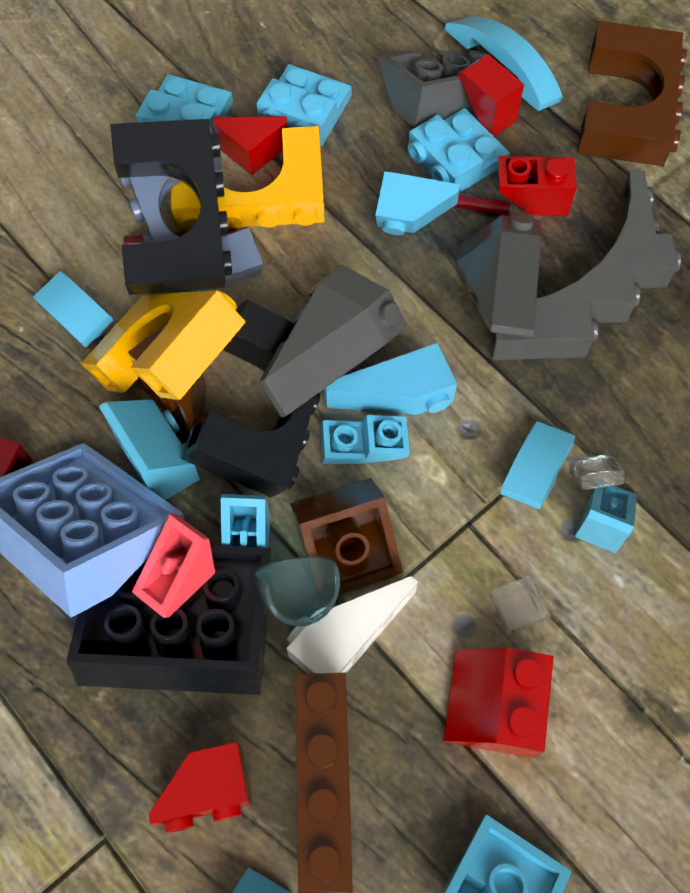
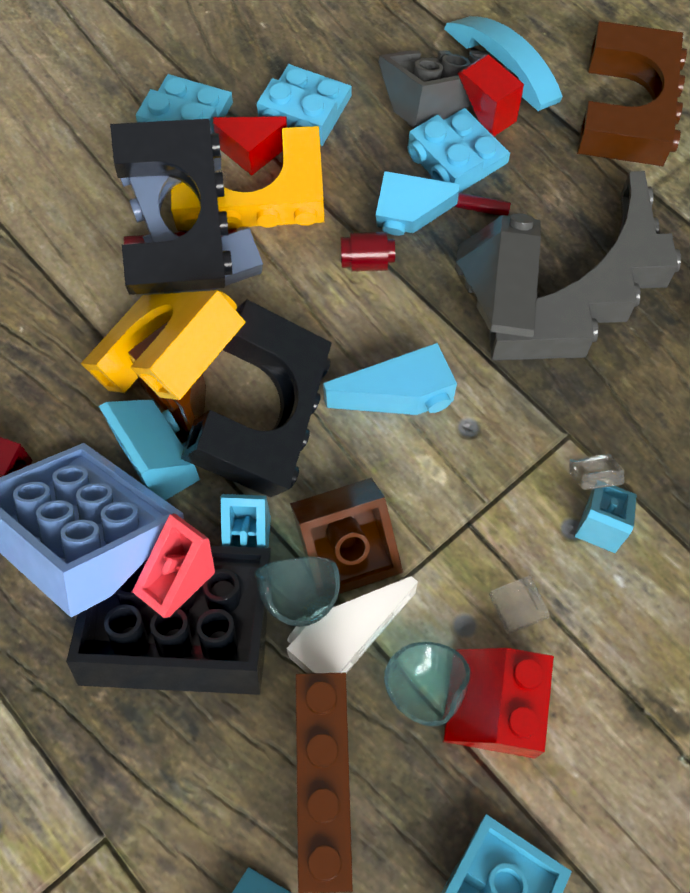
(73, 309): medium azure slope -> none
(204, 785): red slope -> none
(333, 334): dark grey wedge -> none
(367, 251): none -> dark red brick
(368, 441): medium azure slope -> none
(427, 682): none -> clear light blue helmet
(537, 465): medium azure slope -> none
(538, 183): red slope -> none

